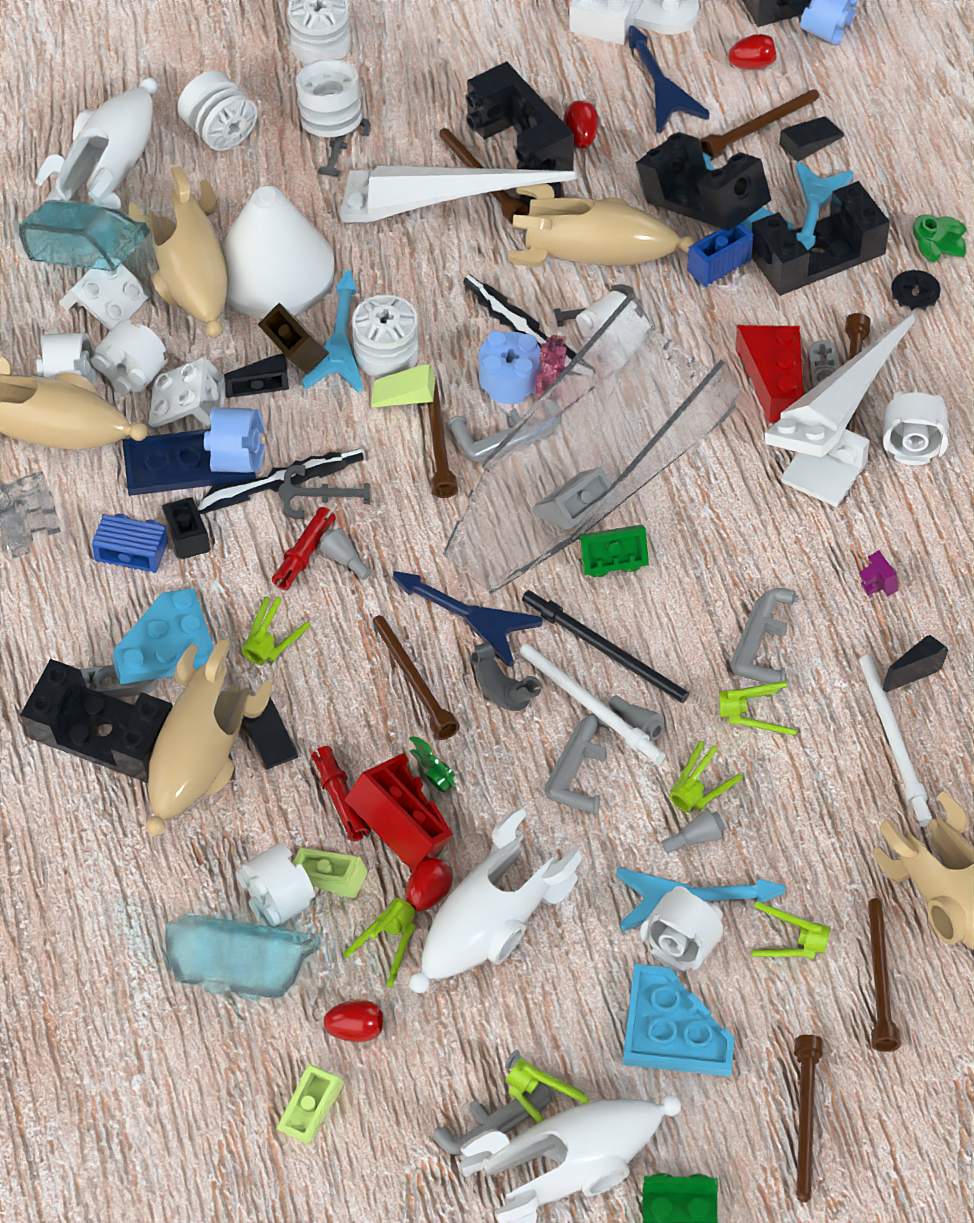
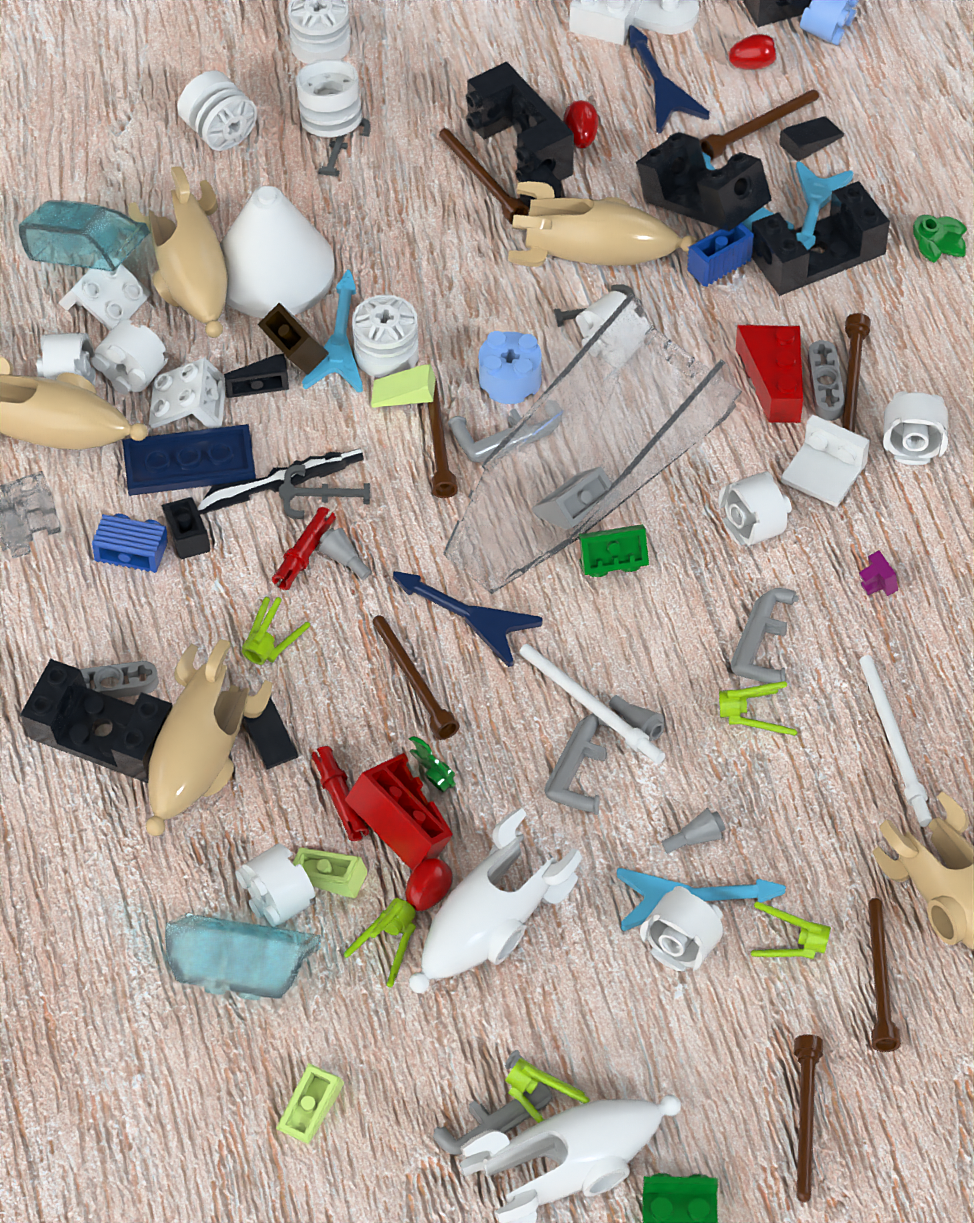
(103, 146): white piece -> none
(162, 637): medium azure plate -> none
(235, 440): light blue brick -> none
(354, 1021): red animal -> none
(397, 189): white plate -> none
(500, 689): dark grey arm -> none
(509, 314): black sword -> none
(554, 356): clear pink plate -> none
(554, 614): black bar -> none
(673, 1027): medium azure plate -> none
(688, 790): lime plant -> none
(754, 509): none -> white brick
(821, 415): white plate -> none
(905, 283): black gear -> none
(919, 662): black slope -> none

